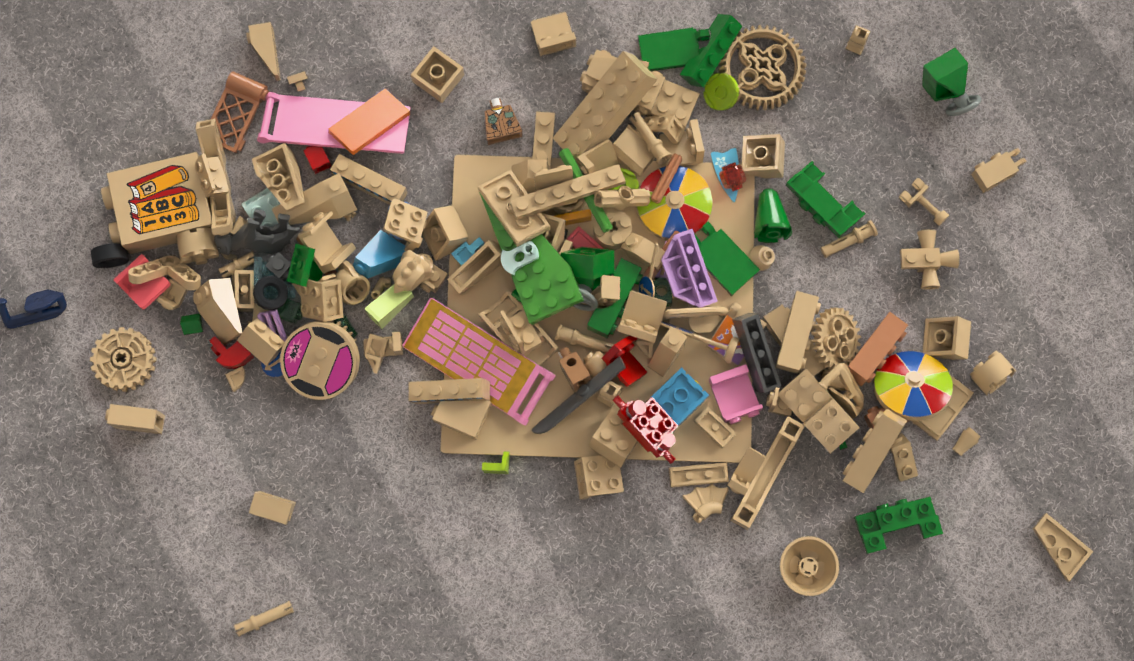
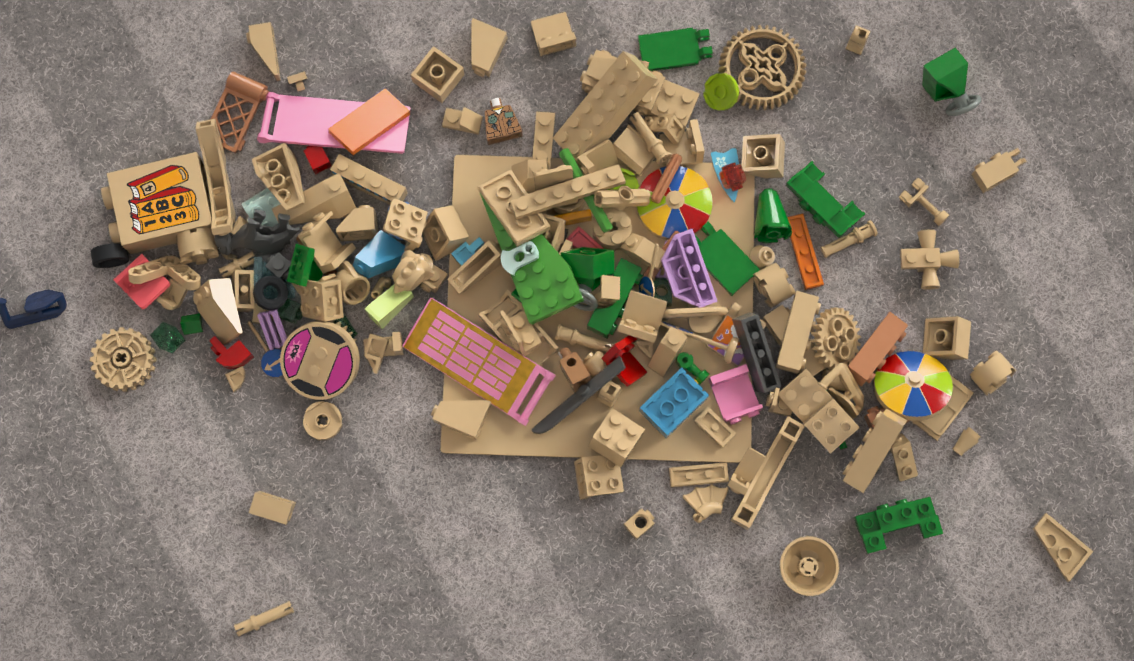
(135, 419): tan brick -> none
(167, 337): none -> clear green brick
(211, 176): tan bracket -> none
(261, 341): tan brick -> none
(311, 420): none -> tan plate
(358, 225): none -> tan slope
(449, 390): tan brick -> none
(462, 120): none -> tan slope
(485, 46): none -> tan slope
(497, 468): lime tile -> none
(633, 529): none -> tan brick
(648, 425): piece -> none
(686, 362): none -> green leg
(700, 68): green arch -> none
(773, 284): none -> tan brick
(805, 253): none -> orange tile

